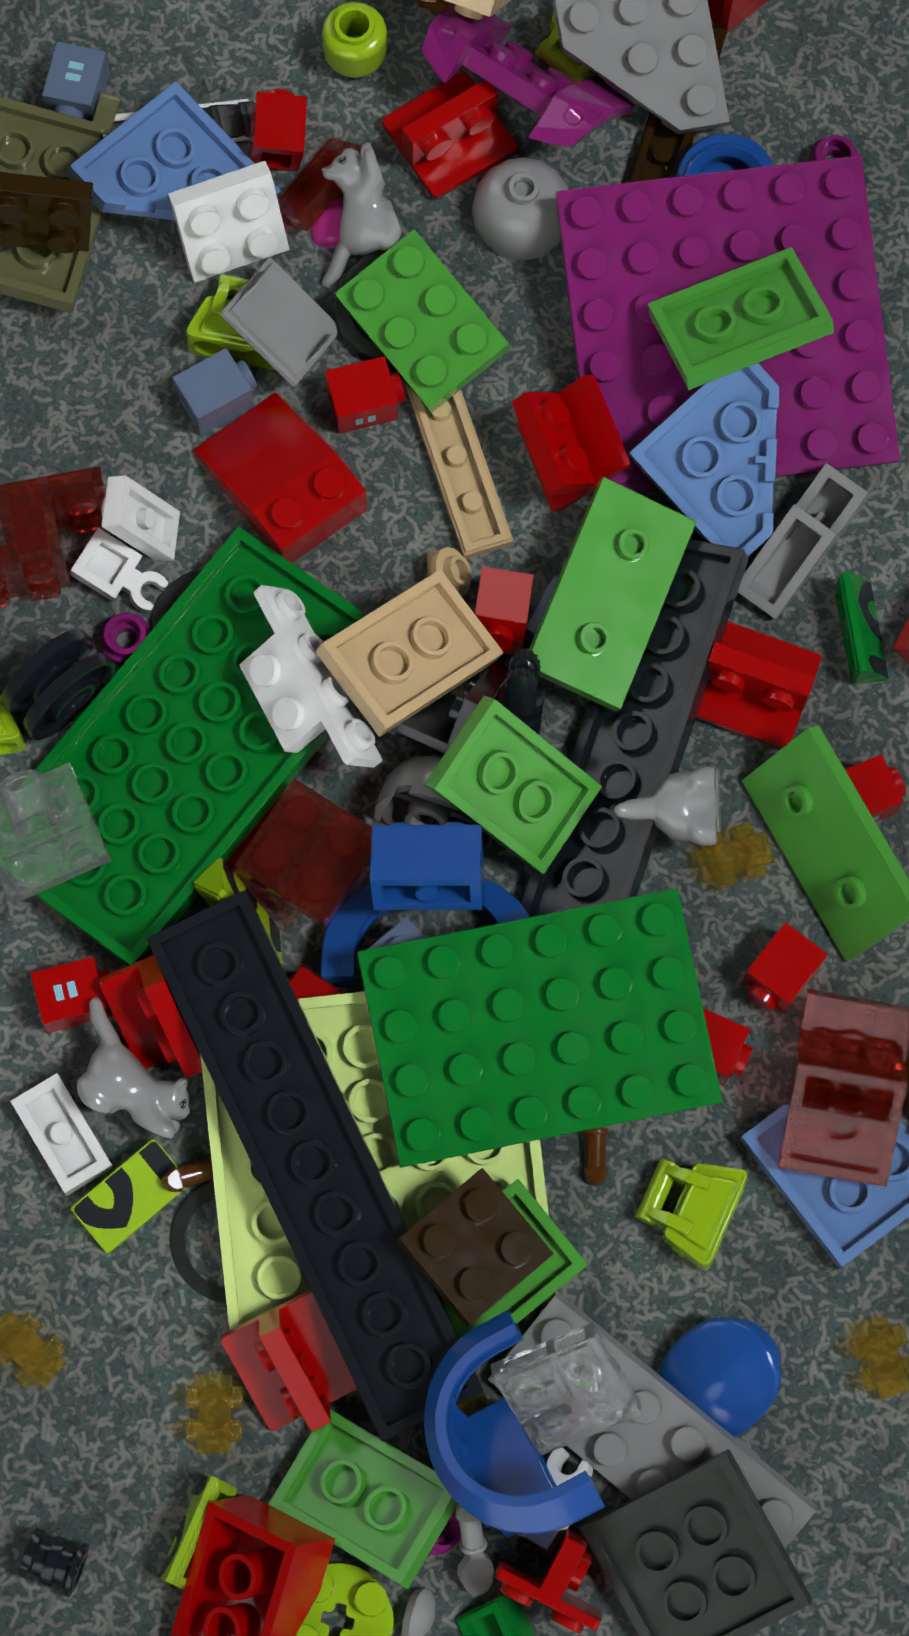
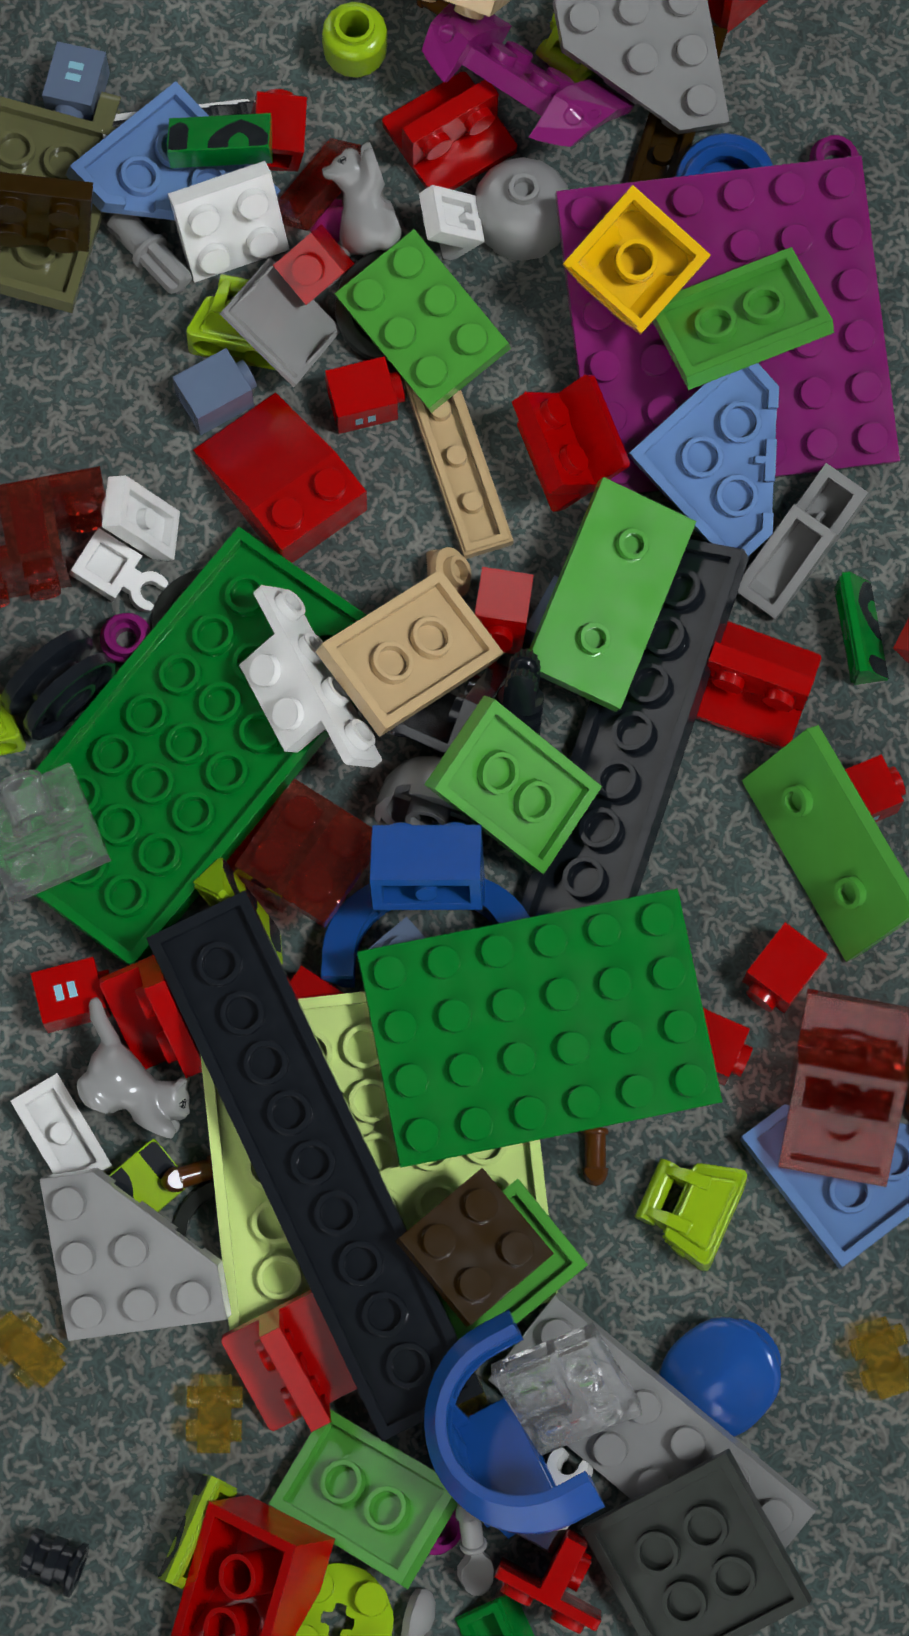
(124, 1261): none -> light grey plate
(150, 252): none -> light grey axle
(219, 140): none -> green slope
(313, 264): none -> red brick
(451, 220): none -> white bracket
(636, 260): none -> yellow slope
(681, 806): light grey animal -> none
(725, 860): clear yellow piece -> none

